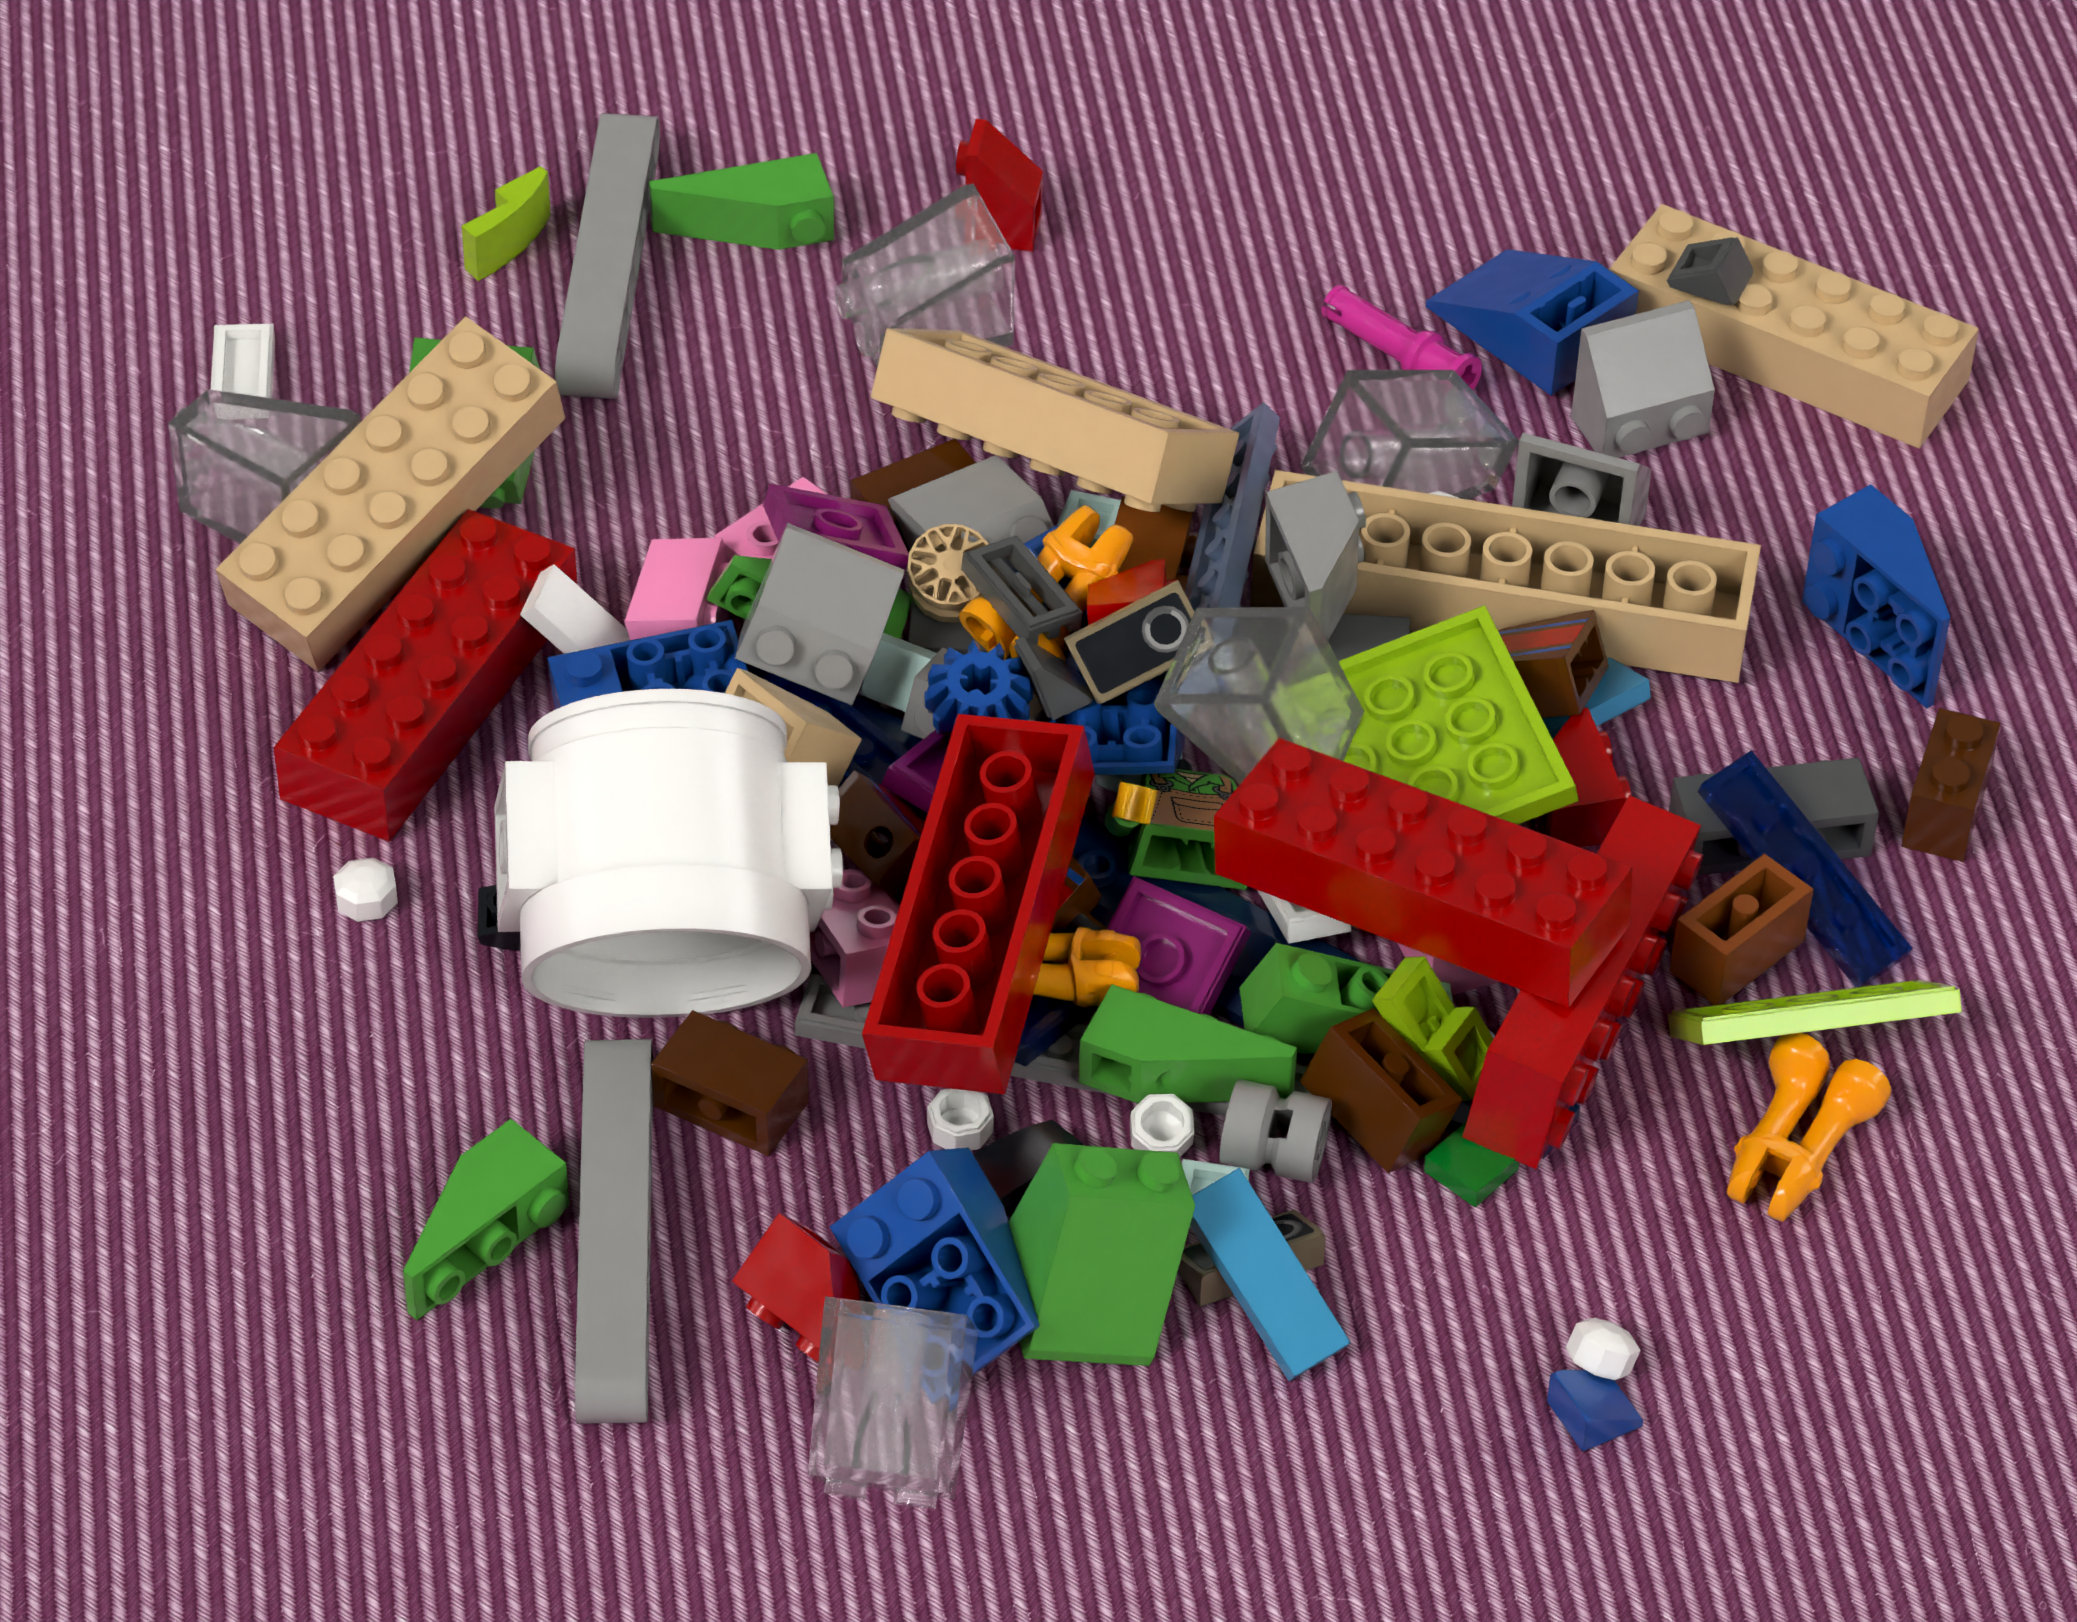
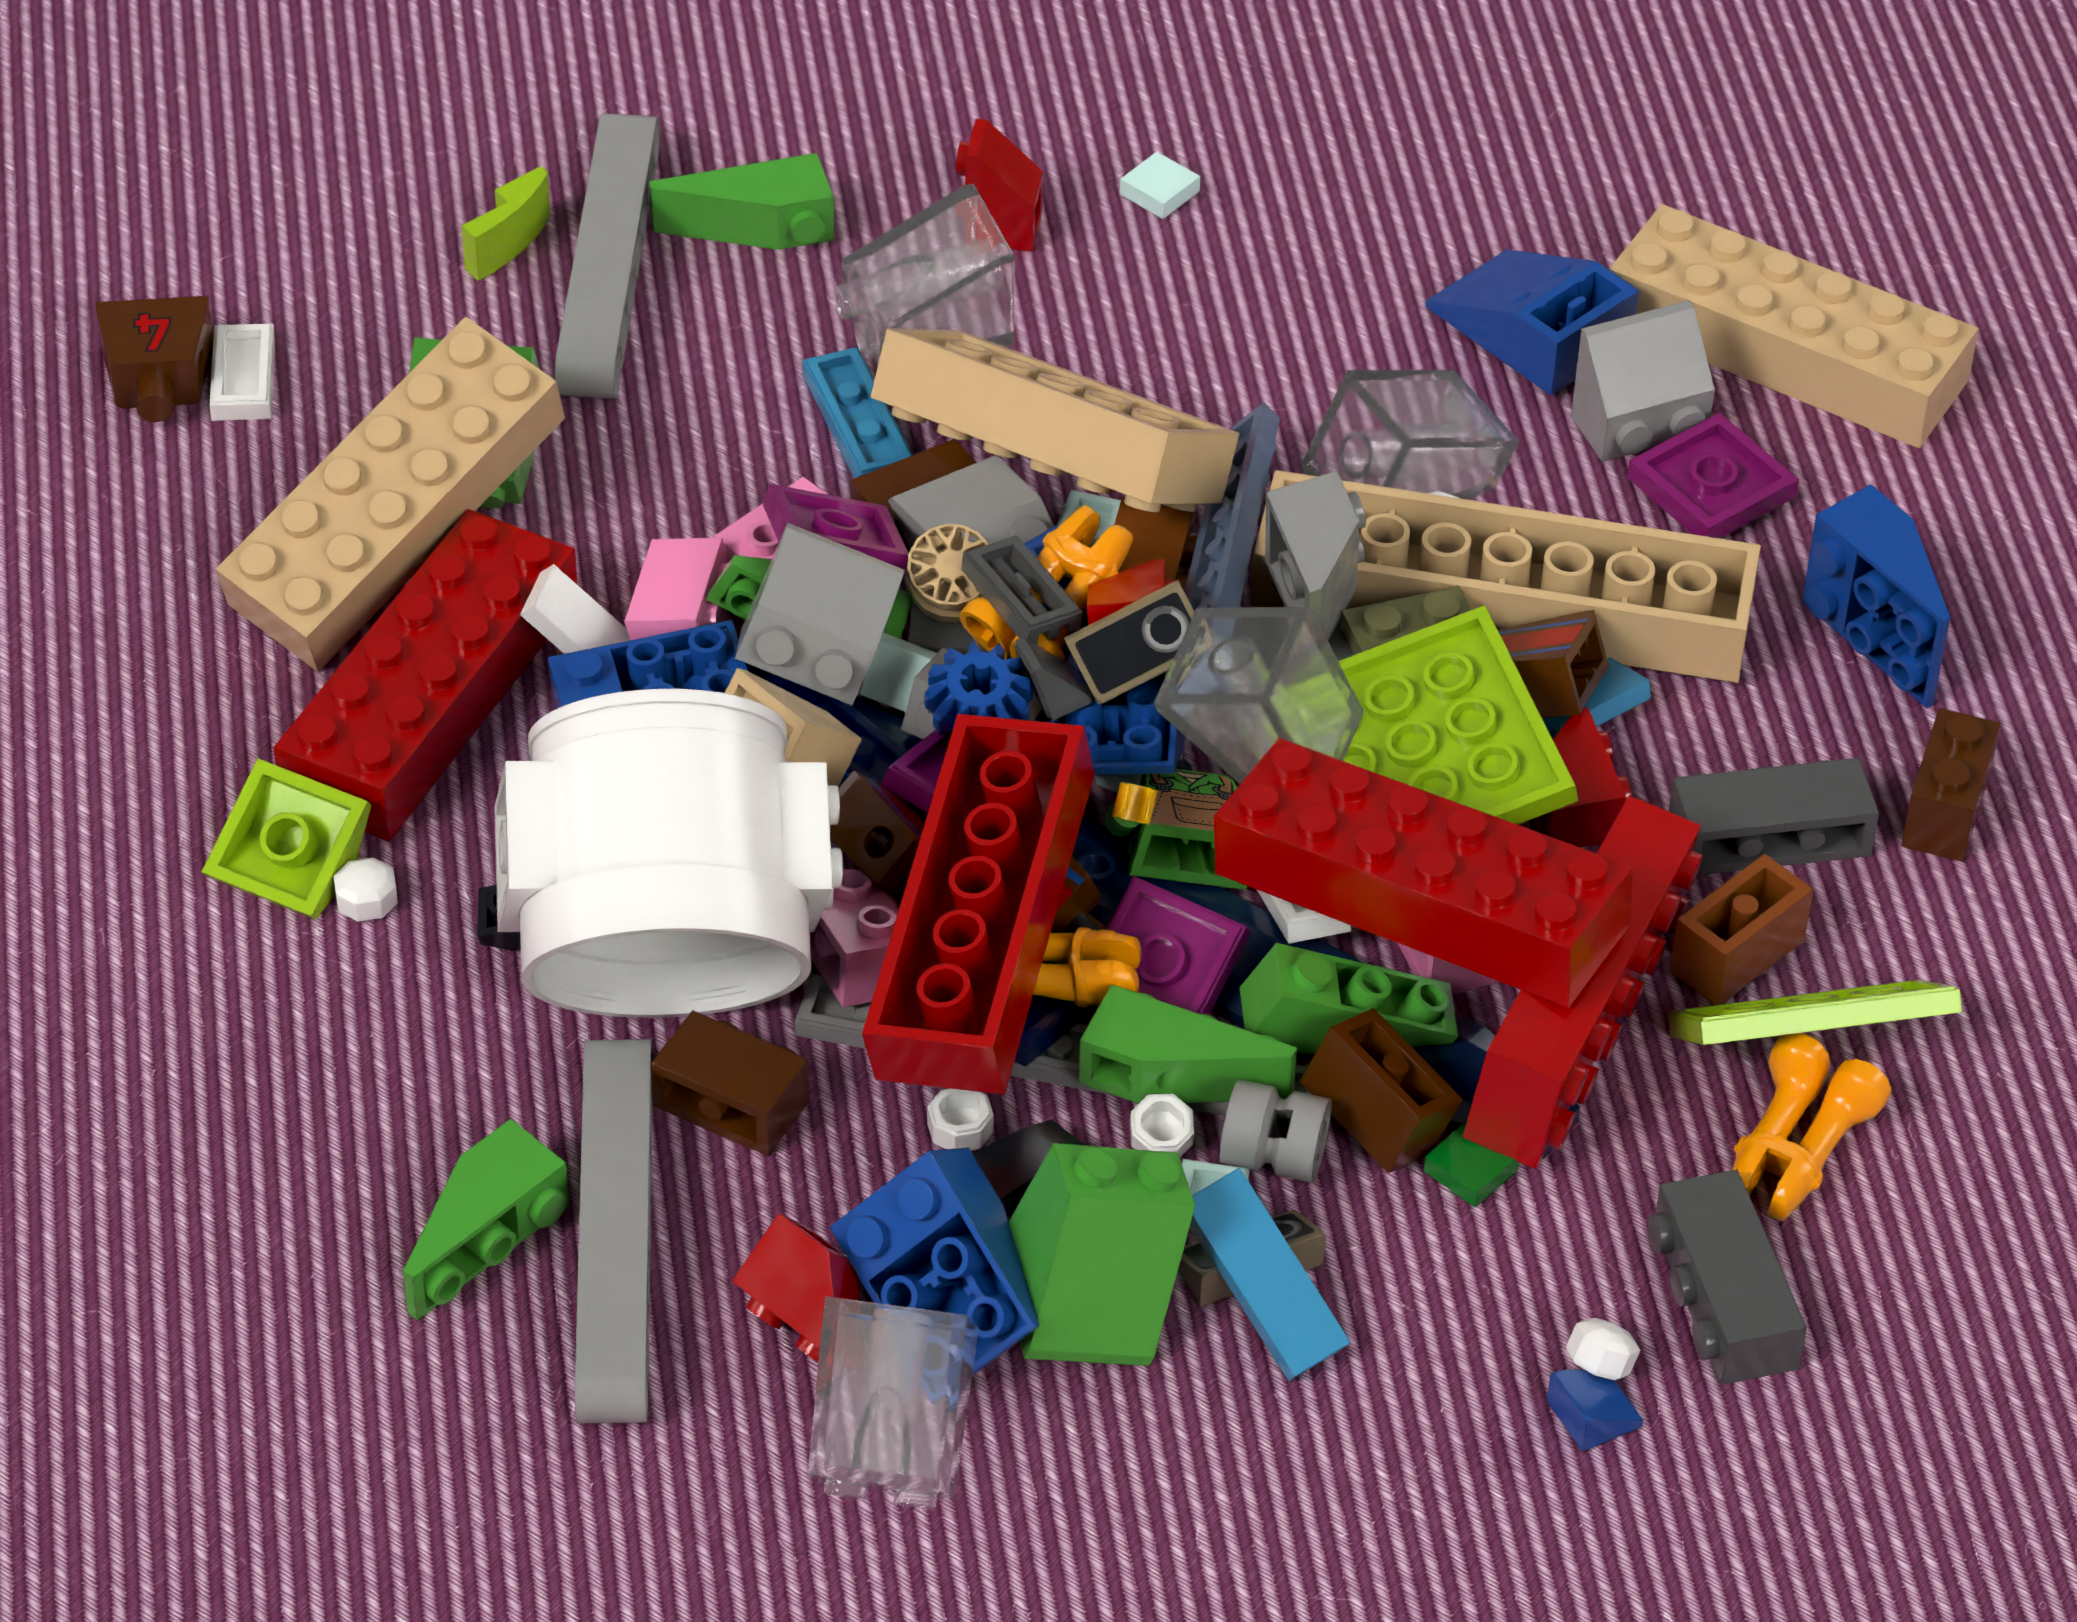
(156, 352): none -> reddish brown torso
(247, 454): clear slope -> none
(288, 839): none -> lime slope
(858, 423): none -> dark azure tile
(1159, 185): none -> light aqua tile
(1388, 620): none -> olive plate
(1411, 348): dark pink pin -> none
(1444, 1035): lime slope -> none
(1579, 482): light grey slope -> none
(1712, 478): none -> magenta plate
(1713, 270): dark grey slope -> none
(1727, 1277): none -> dark grey brick
(1841, 910): clear blue tile -> none

